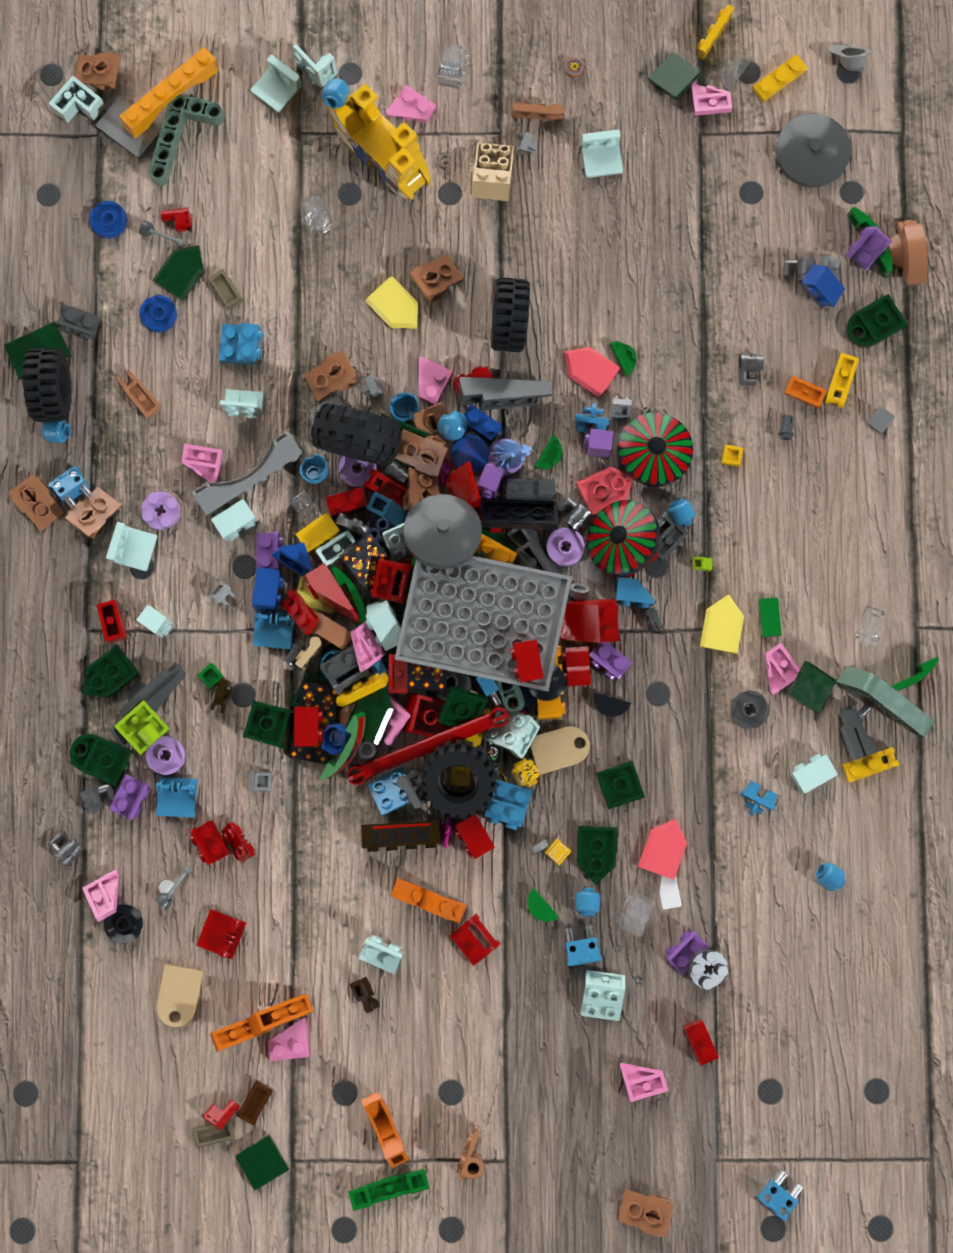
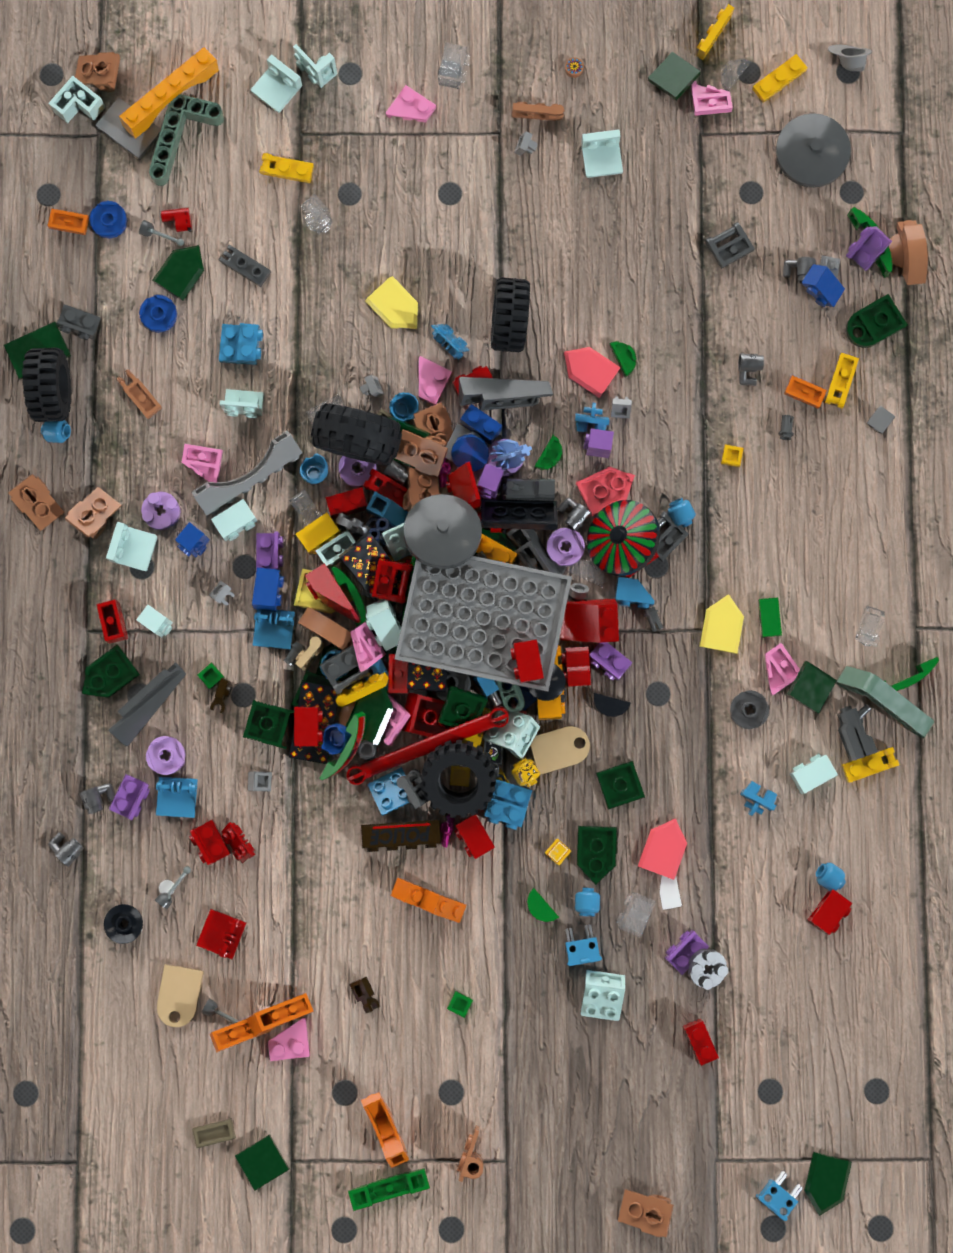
(68, 221): none -> orange plate
(70, 486): dark azure piece -> none
(101, 759): dark green tile -> none
(103, 895): bright pink wing -> none
(141, 727): lime plate -> none
(192, 541): none -> blue brick
(211, 1009): none -> dark grey hinge
(219, 1118): red piece -> none
(225, 289): dark tan tile -> none
(245, 266): none -> dark grey hinge
(254, 1102): reddish brown tile -> none
(286, 168): none -> yellow plate
(294, 557): blue slope -> none
(300, 612): red plate -> none
(325, 379): nougat piece -> none
(335, 93): dark azure head -> none
(380, 143): yellow animal -> none
(380, 954): light aqua bracket -> none
(436, 277): nougat piece -> none
(445, 332): none -> dark azure hinge
(452, 426): dark azure hair -> none
(460, 1004): none -> green tile
(470, 944): red plate -> none
(492, 171): tan slope -> none
(539, 847): light grey tile -> none
(642, 1081): bright pink wing -> none
(655, 449): dish -> none
(702, 564): lime piece -> none
(732, 250): none -> dark grey plate
(826, 1181): none -> dark green tile
(830, 912): none -> red brick

